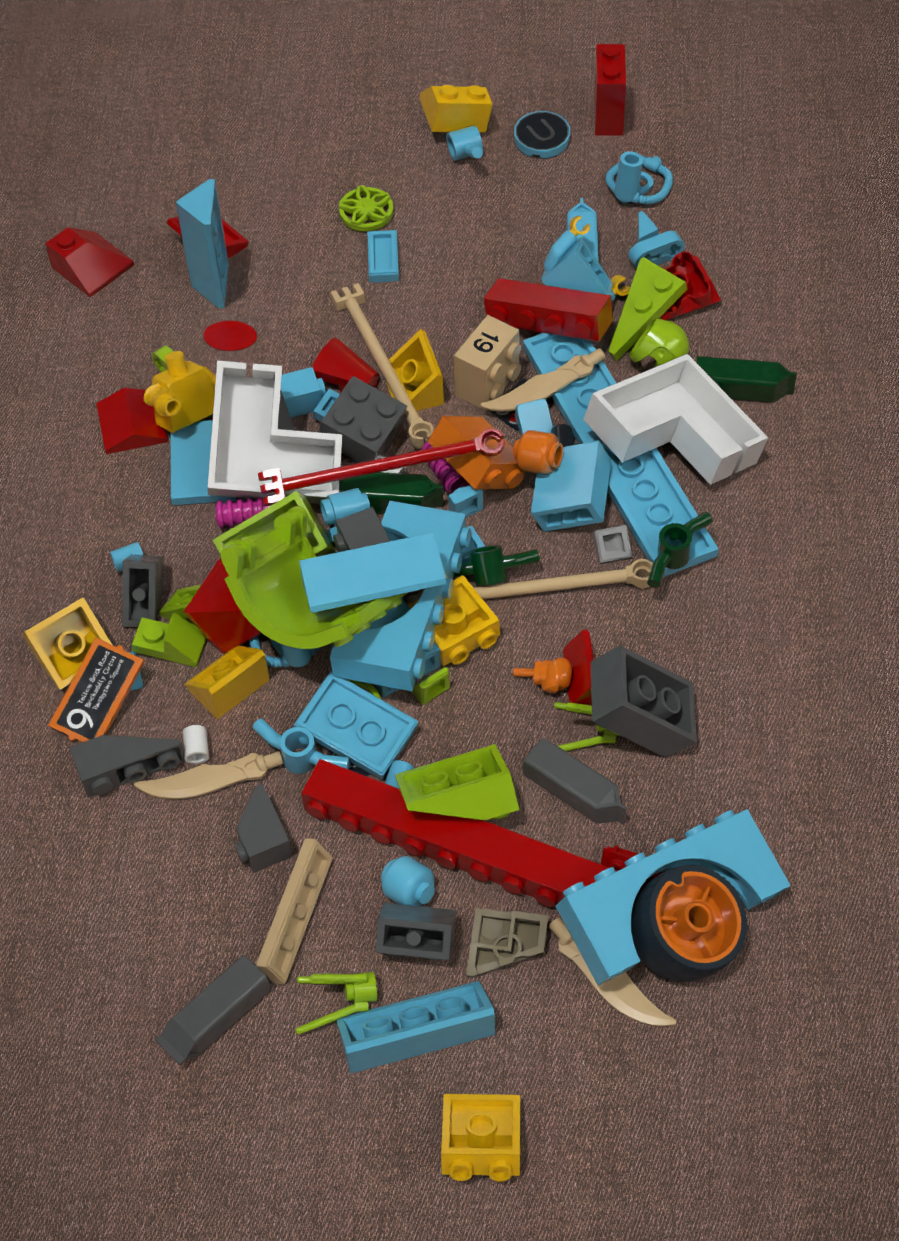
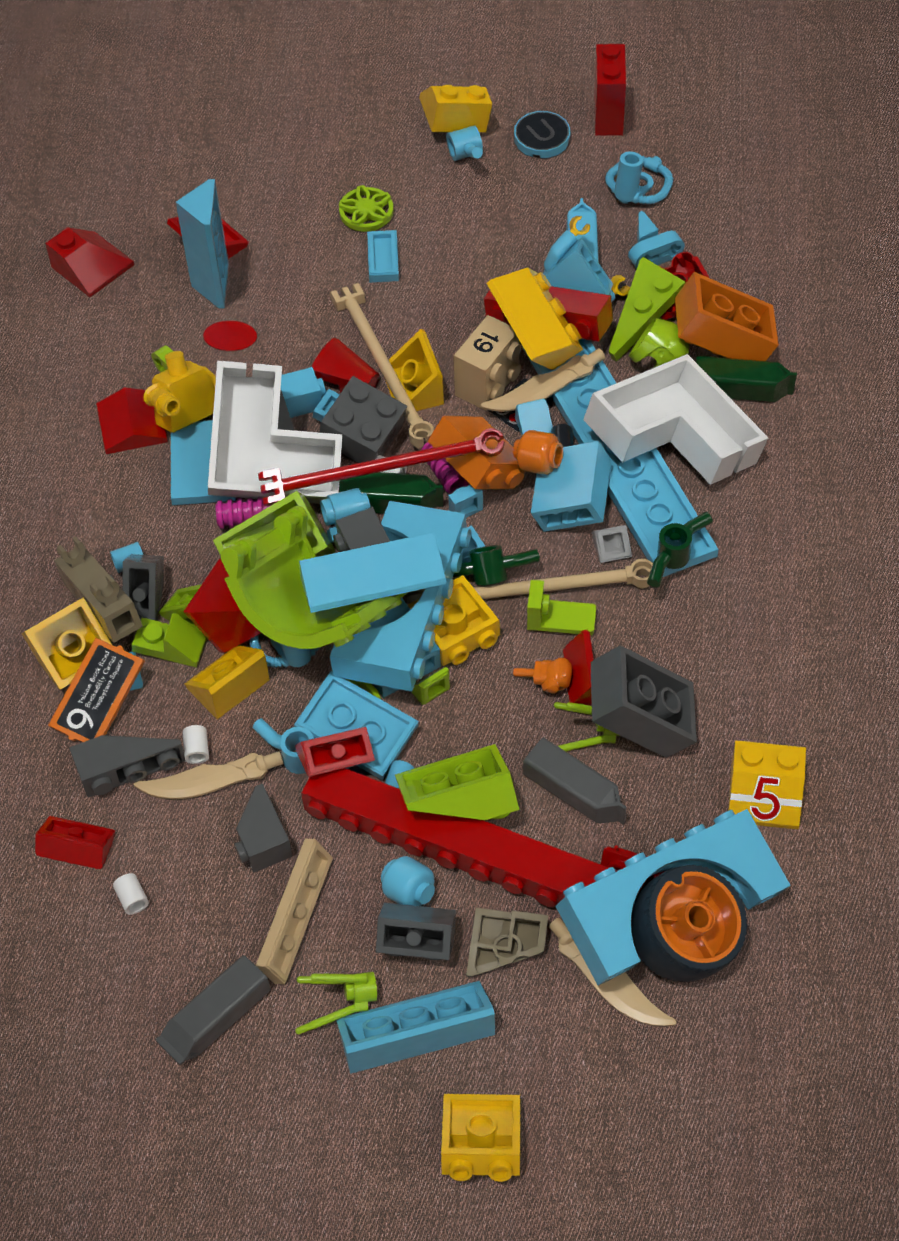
(74, 842): none -> red slope
(102, 593): none -> dark tan brick
(130, 894): none -> white hinge
(335, 751): none -> red slope
(536, 317): none -> yellow slope
(557, 615): none -> lime bracket
(725, 320): none -> orange brick
(768, 783): none -> yellow slope

